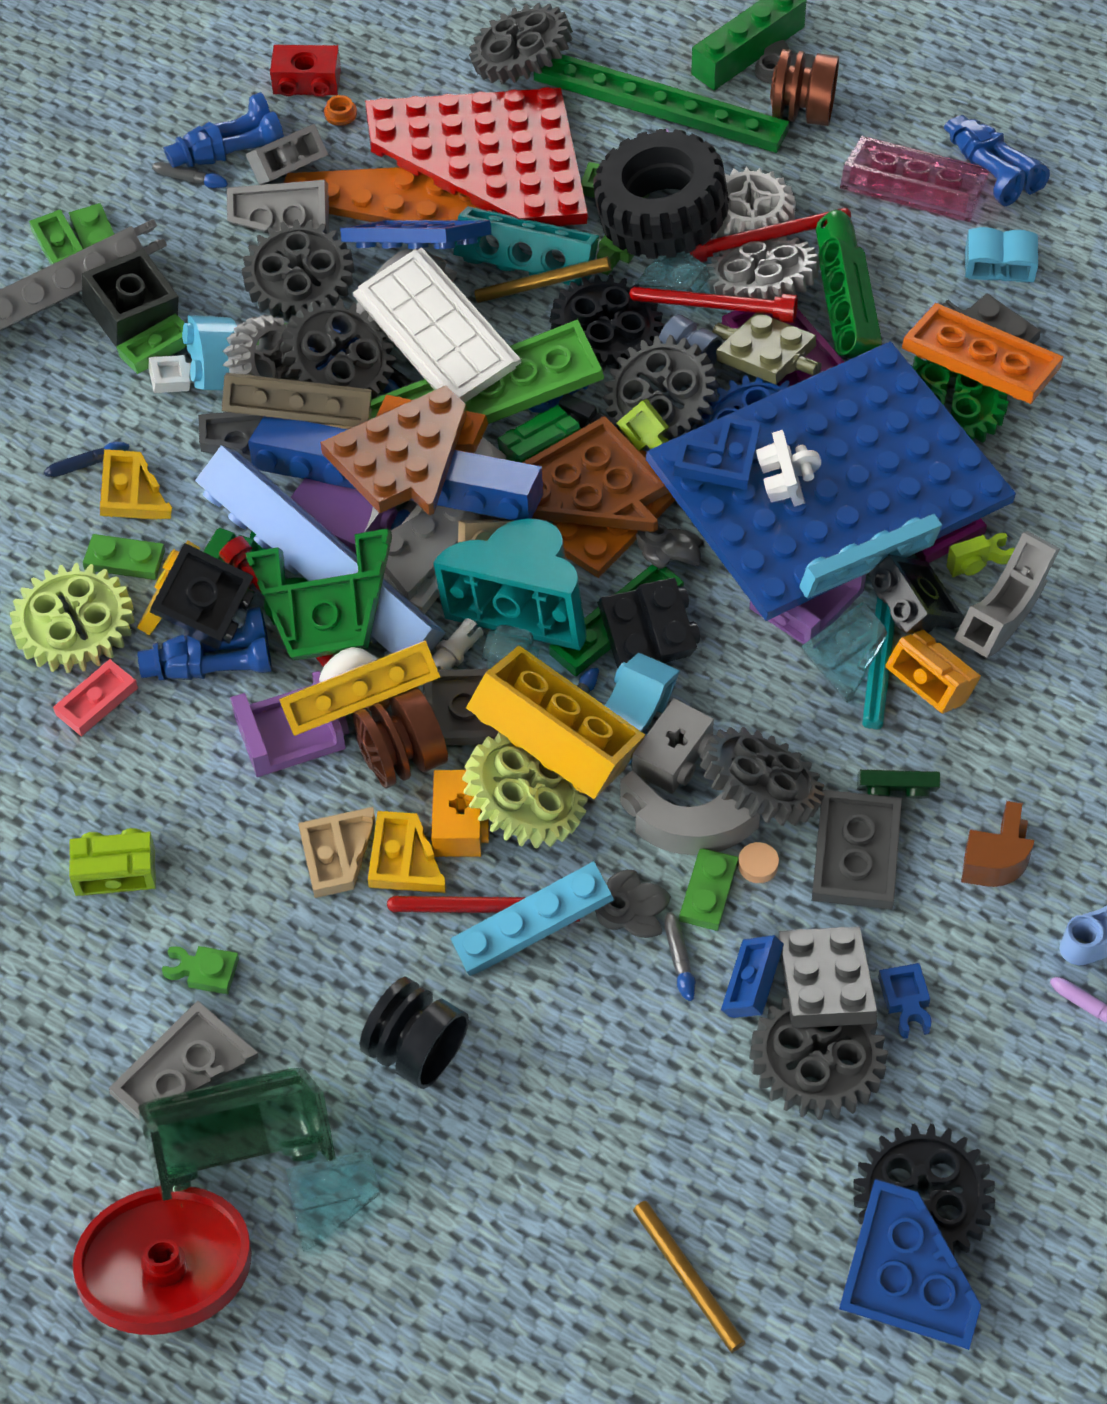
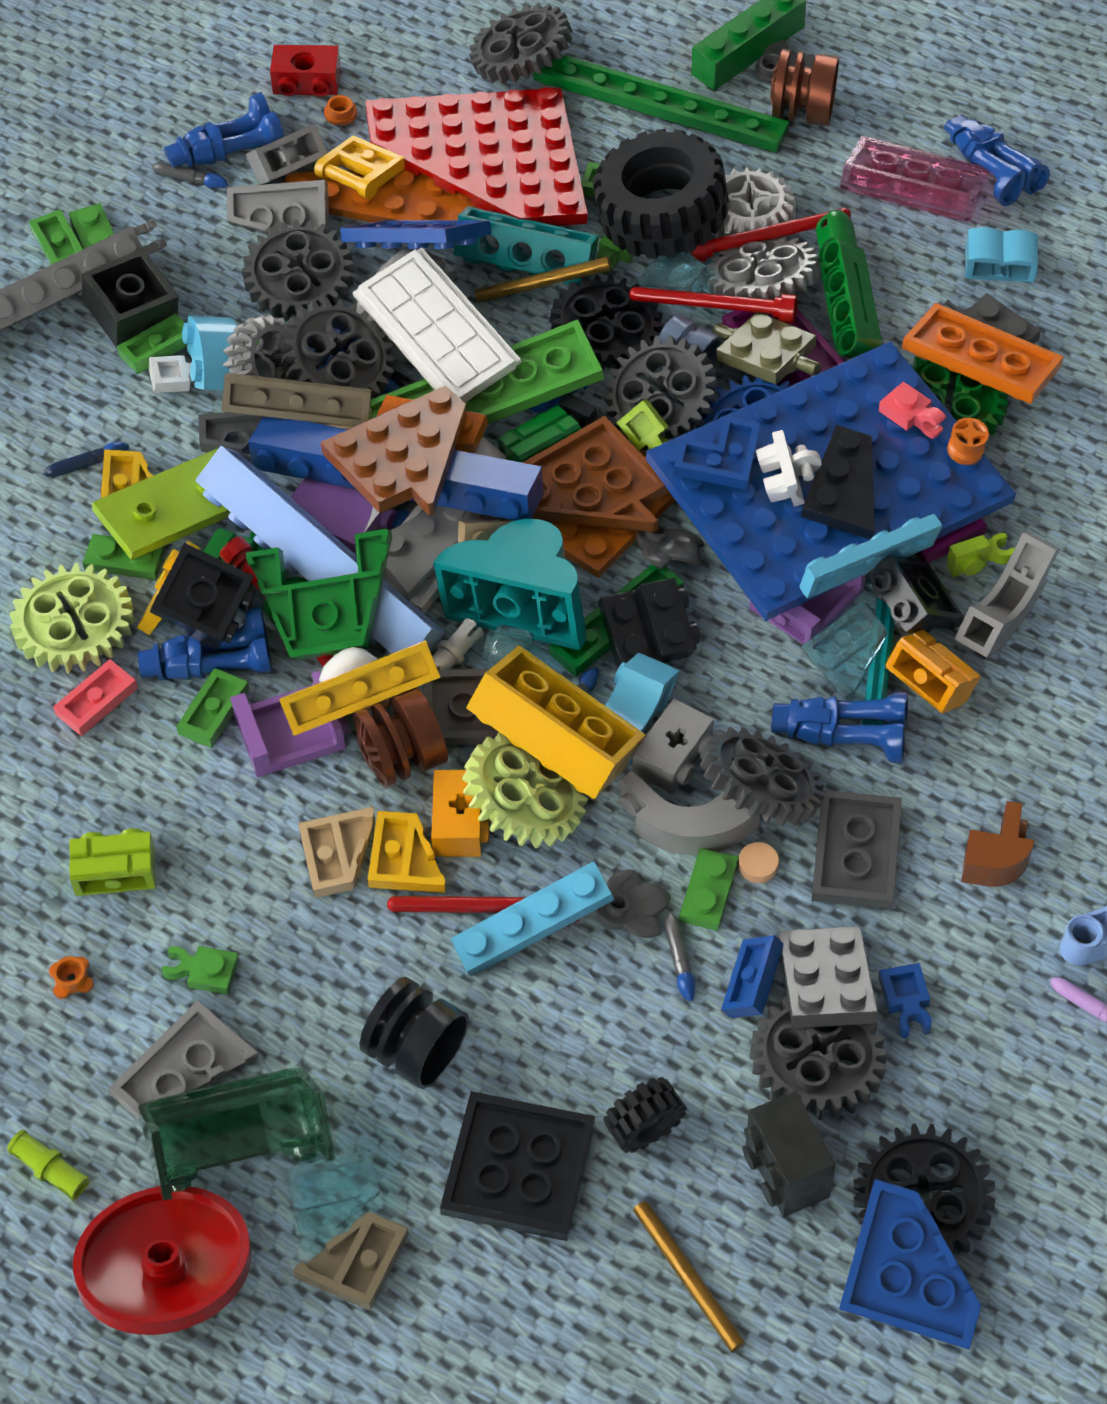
(48, 1164): none -> lime pin
(71, 966): none -> orange plate
(159, 509): none -> lime plate
(211, 708): none -> bright green plate
(356, 1261): none -> dark tan wing
(363, 158): none -> yellow plate
(518, 1166): none -> black plate
(645, 1114): none -> black tyre
(788, 1154): none -> pearl dark grey brick
(819, 722): none -> blue piece
(844, 485): none -> black wing
(910, 408): none -> coral plate
(915, 783): dark green plate -> none
(976, 436): none -> orange wheel

